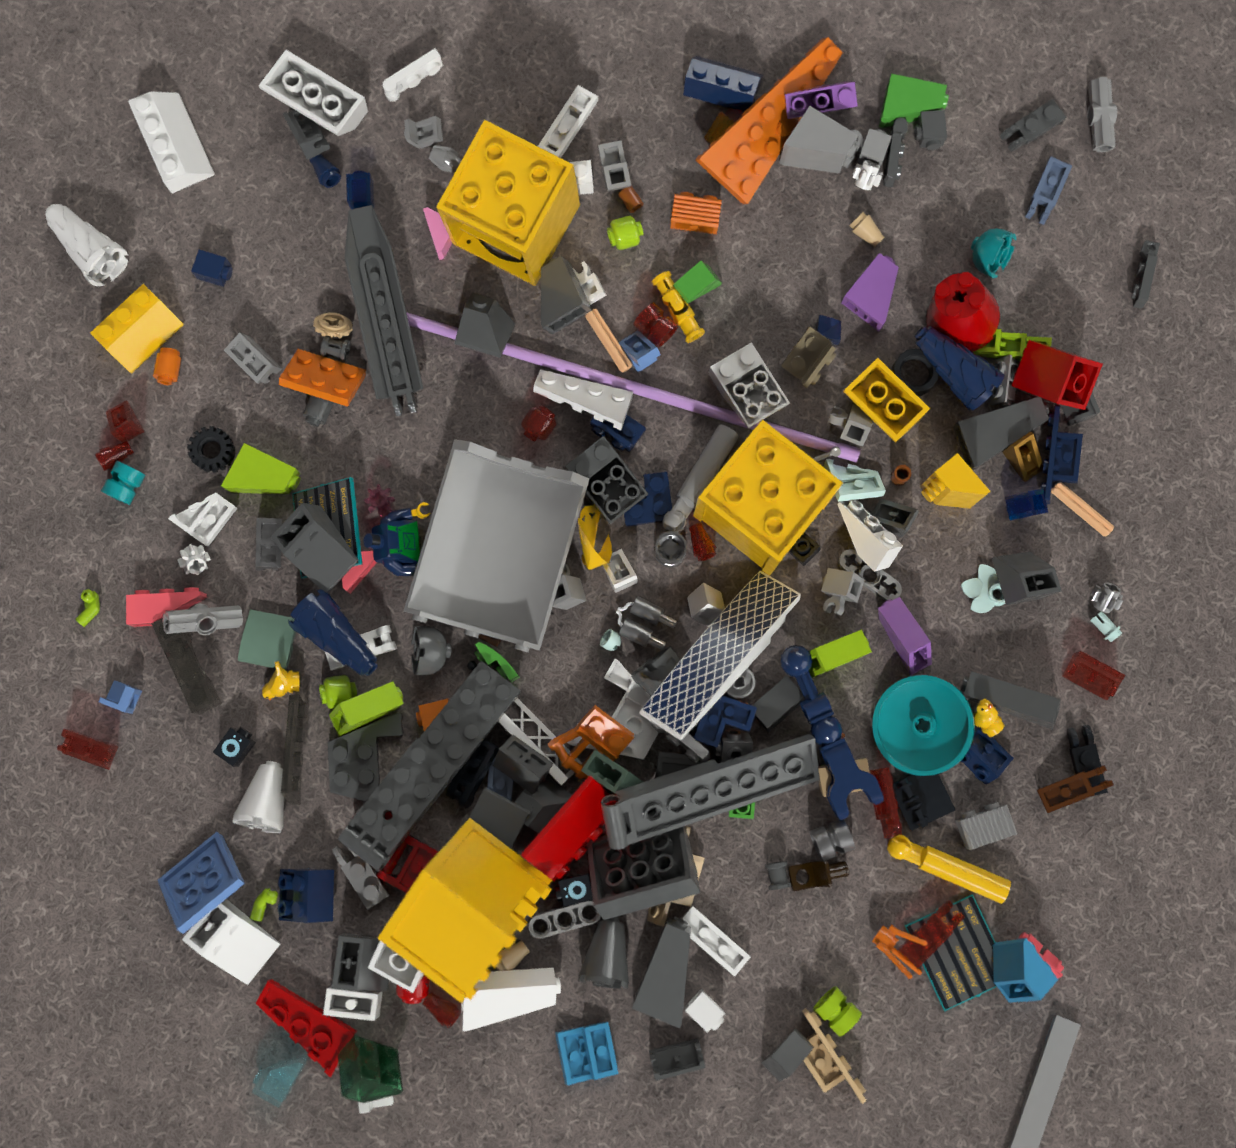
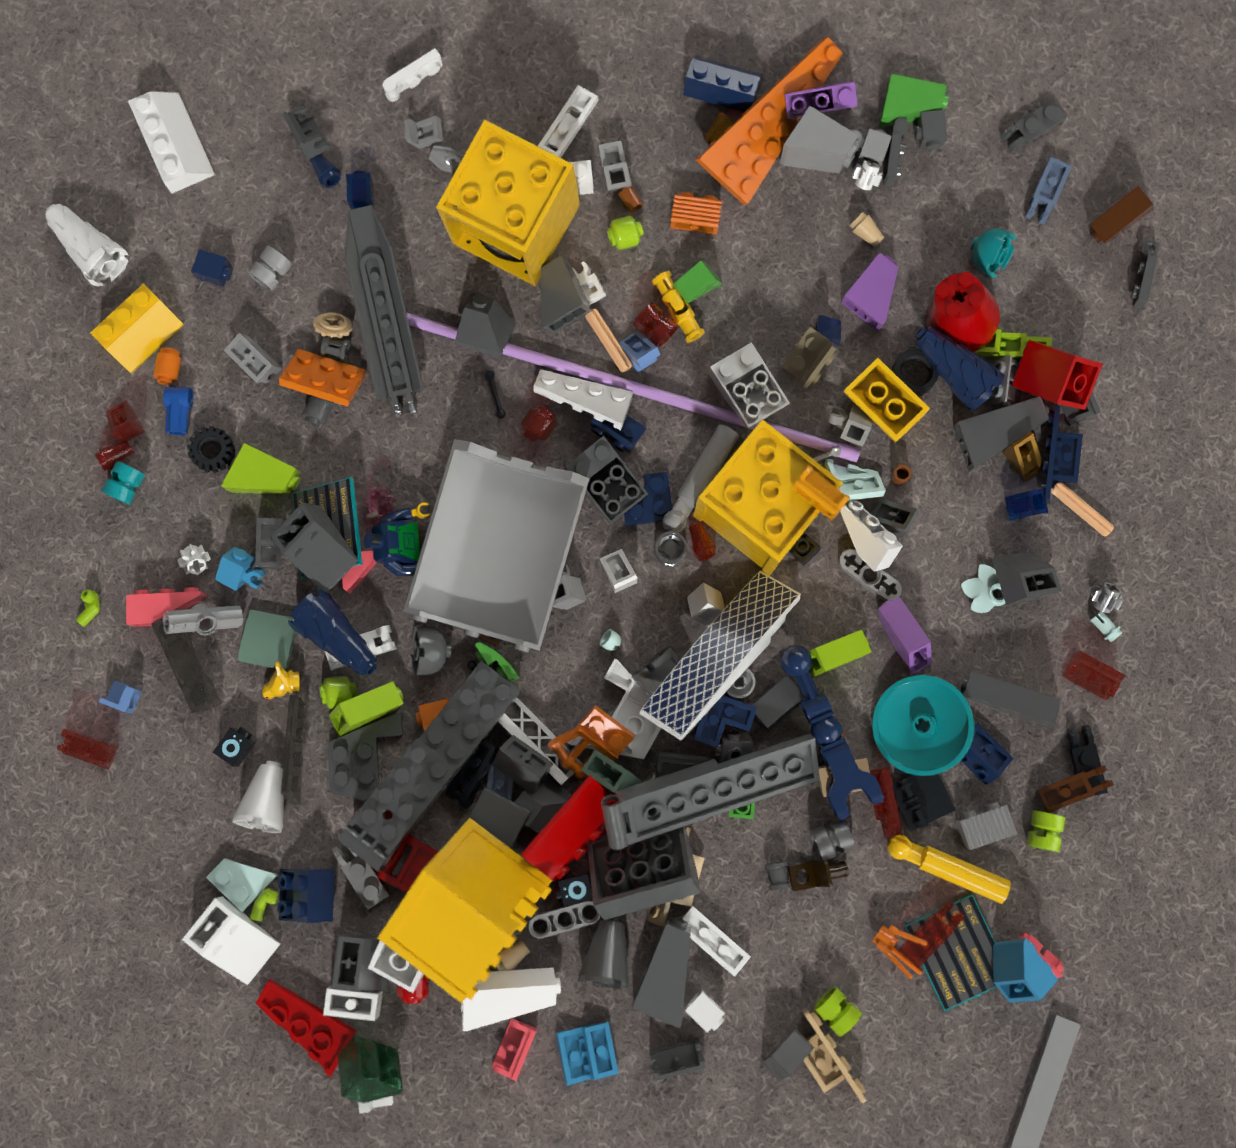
(177, 404): none -> blue piece
(200, 882): medium blue plate -> none
(205, 518): white wing -> none
(236, 570): none -> dark azure brick
(240, 882): none -> light aqua wing
(270, 267): none -> light grey wheel
(278, 1079): clear light blue slope -> none
(314, 94): white slope -> none
(438, 232): bright pink slope -> none
(443, 1010): clear red cone -> none
(490, 377): none -> black hinge
(514, 1048): none -> coral hinge
(587, 534): yellow piece -> none
(648, 612): flat silver piece -> none
(695, 750): light grey hinge -> none
(820, 493): none -> light orange hinge
(841, 587): light grey brick -> none
(954, 485): yellow slope -> none
(988, 718): yellow animal -> none
(1049, 822): none -> lime wheel
(1102, 114): light grey piece -> none
(1121, 216): none -> reddish brown slope

